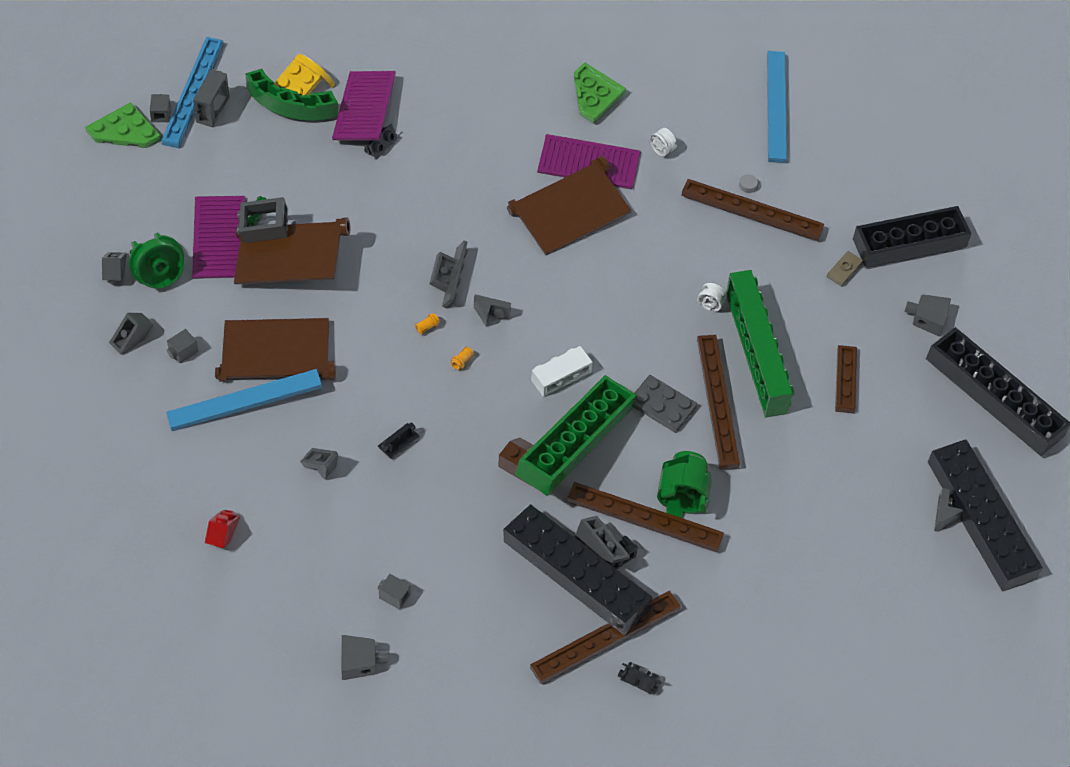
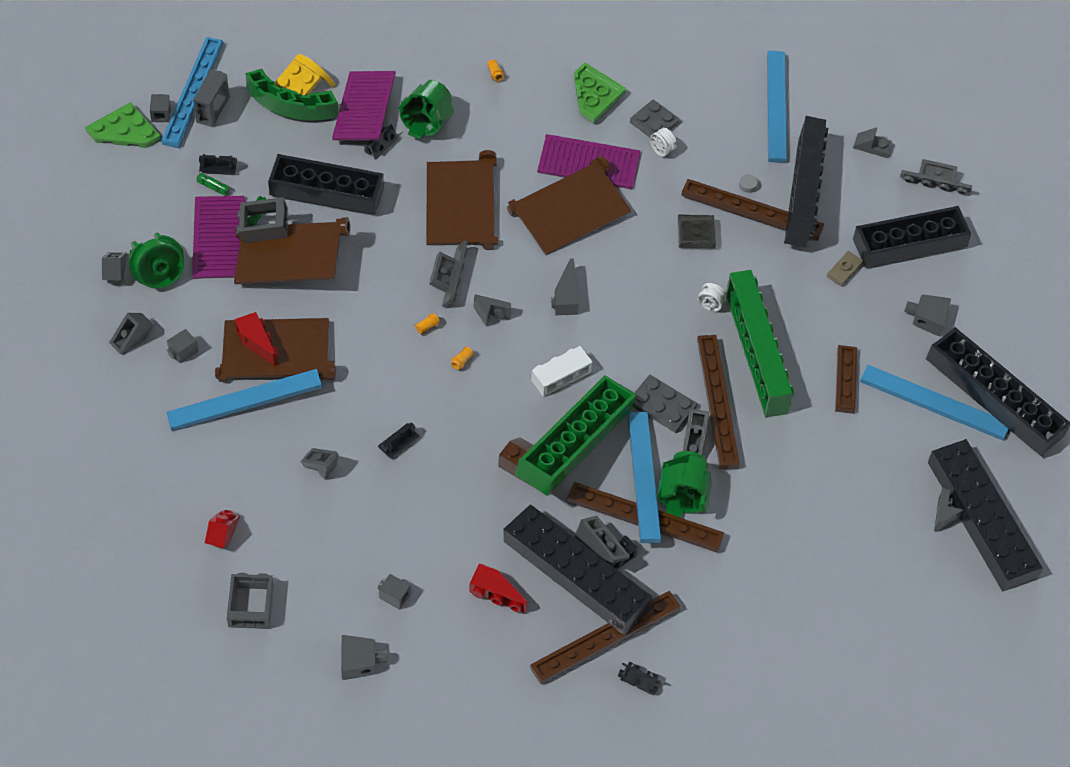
(213, 184): none -> green axle
(219, 164): none -> black hinge
(248, 619): none -> dark grey window
(255, 338): none -> red slope
(326, 184): none -> black brick
(429, 99): none -> green piece
(461, 202): none -> reddish brown door
(492, 585): none -> red slope
(496, 73): none -> light orange pin
(565, 295): none -> dark grey slope
(644, 478): none -> dark azure tile
(653, 118): none -> dark grey plate
(695, 430): none -> dark grey slope
(696, 231): none -> clear smoke plate
(806, 182): none -> black brick
(870, 143): none -> dark grey slope
(933, 402): none -> dark azure tile
(937, 174): none -> dark grey bracket

